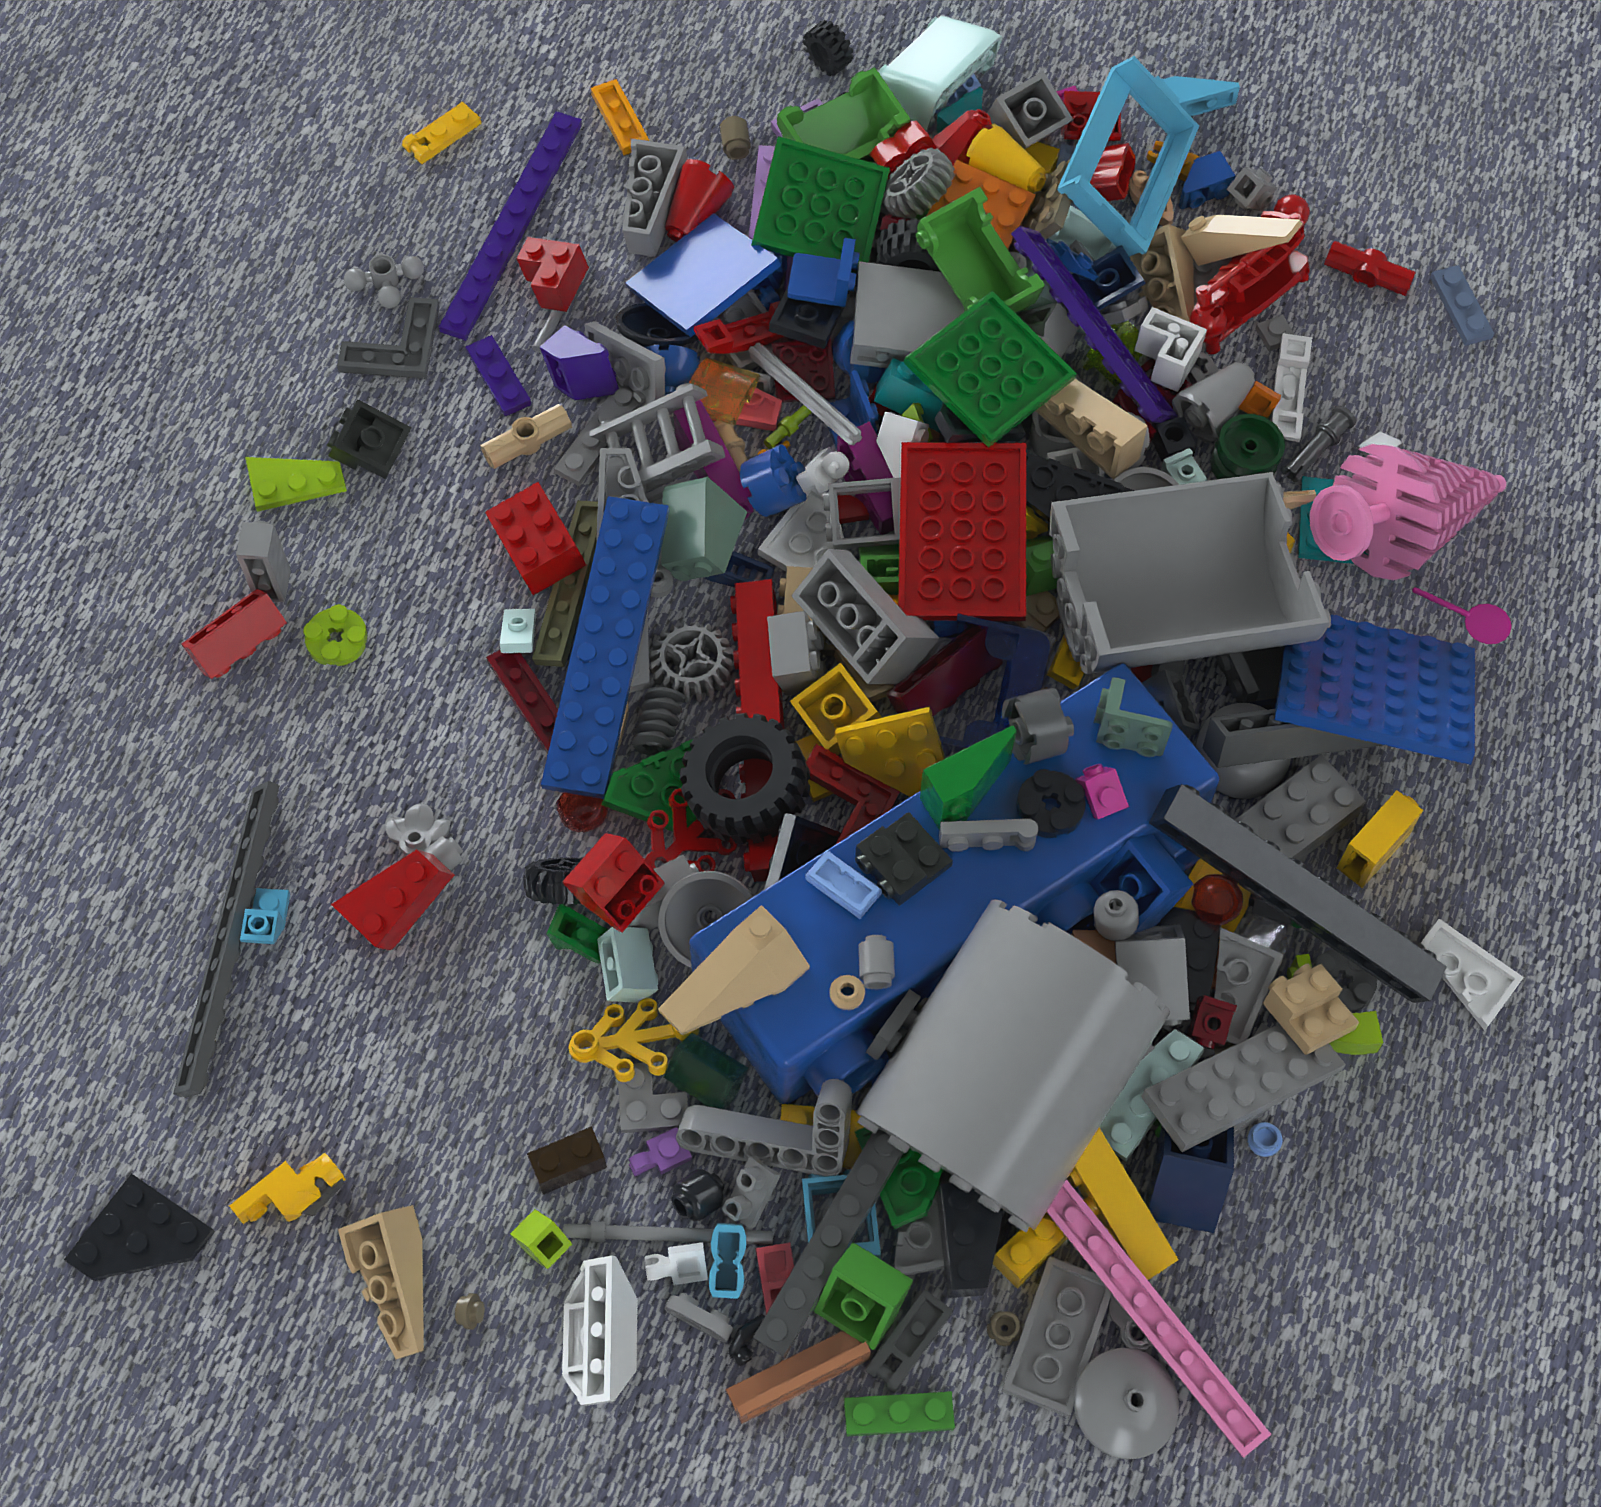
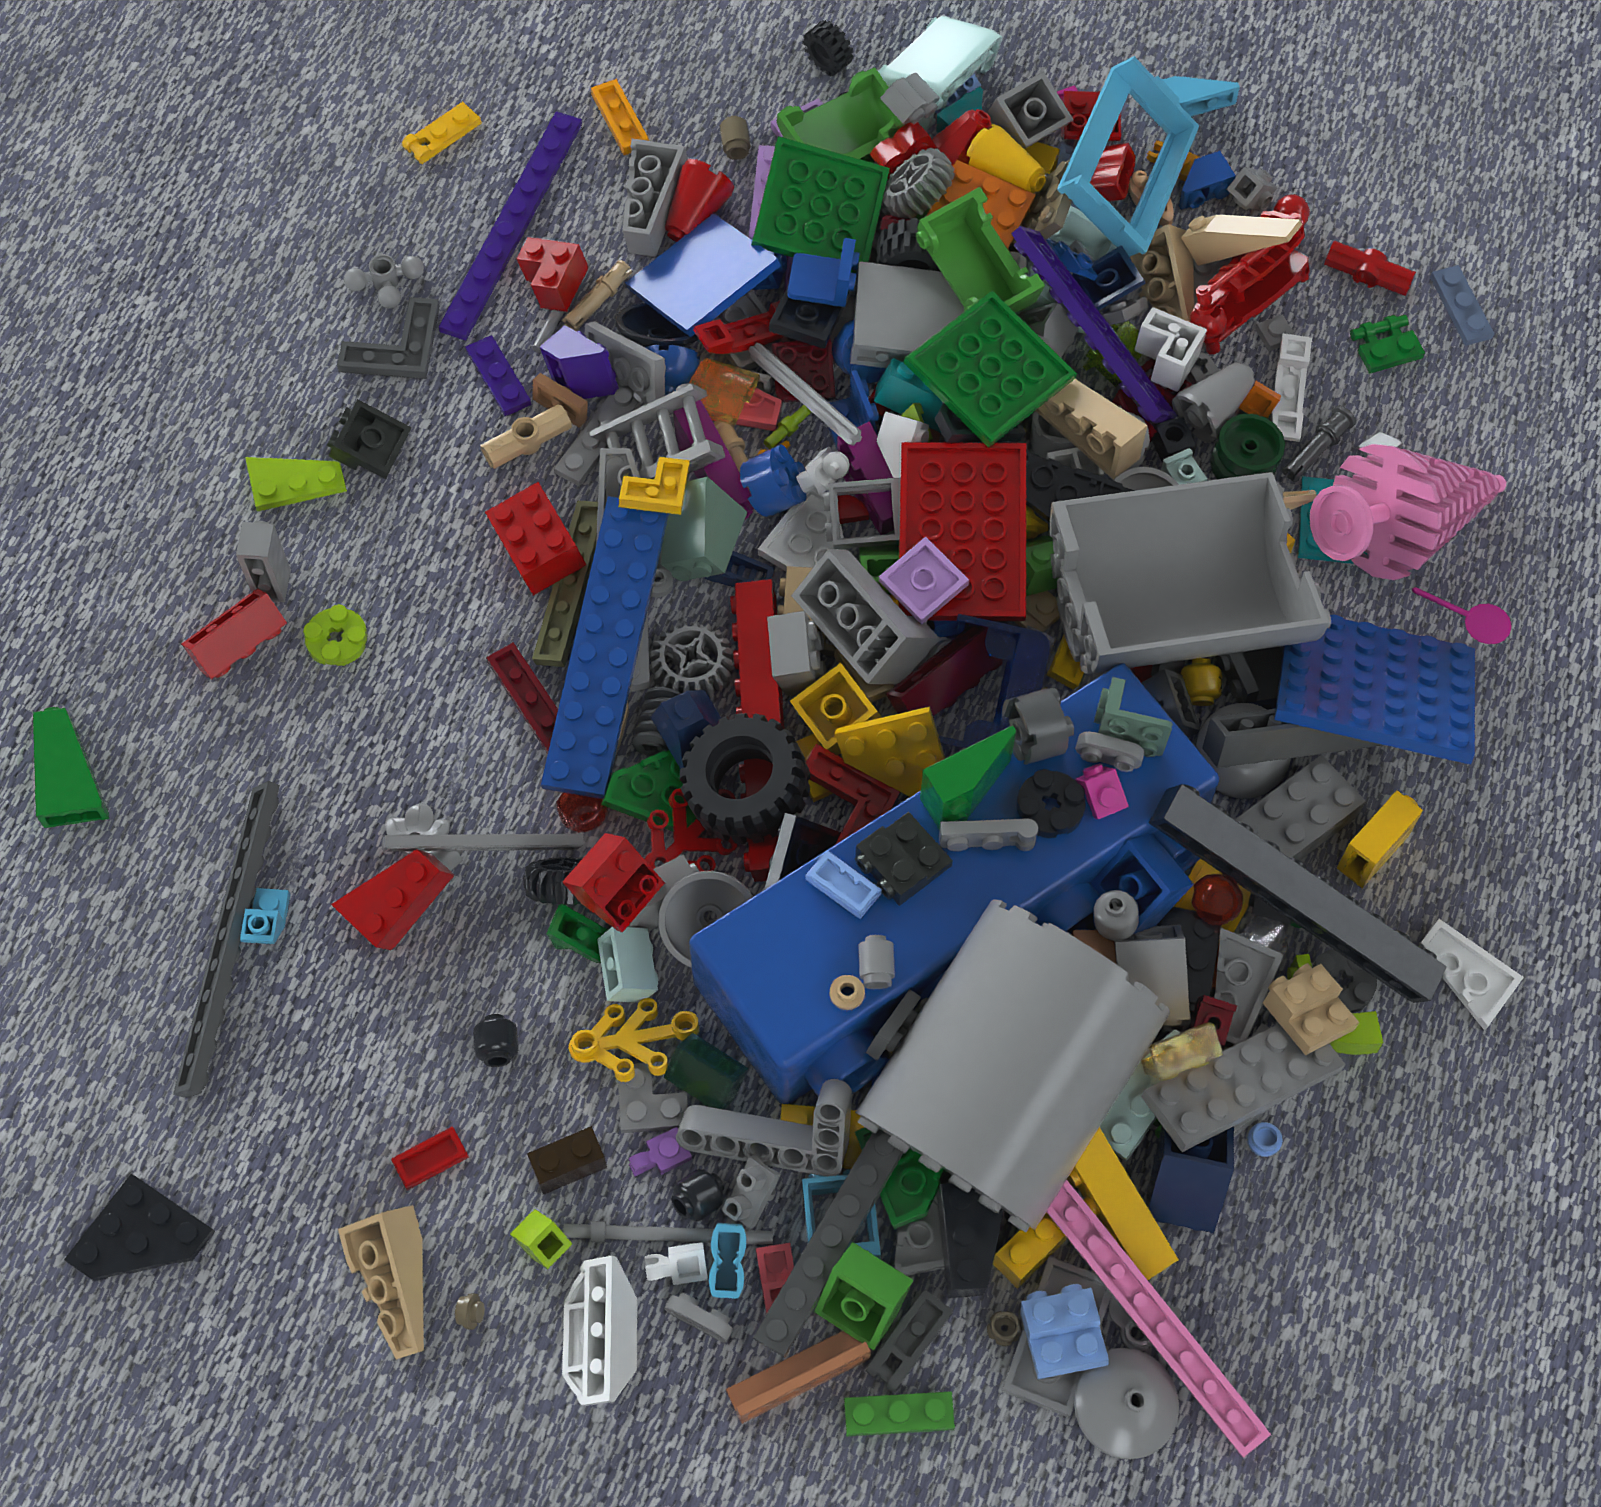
(63, 776): none -> green slope
(291, 1192): yellow plate -> none
(429, 1158): none -> red tile
(482, 842): none -> light grey tile
(495, 1040): none -> black head
(517, 631): light aqua plate -> none
(550, 393): none -> medium nougat plate
(604, 288): none -> tan pin
(659, 494): none -> yellow plate
(683, 719): none -> dark blue slope
(743, 968): tan wedge -> none
(743, 1337): black arm -> none
(768, 296): blue plate -> none
(910, 99): none -> light grey brick
(923, 580): none -> lavender plate
(1063, 1331): none -> light blue plate
(1102, 748): none -> light grey plate
(1182, 1051): none -> clear yellow bracket
(1202, 681): none -> yellow head
(1389, 351): none -> green plate

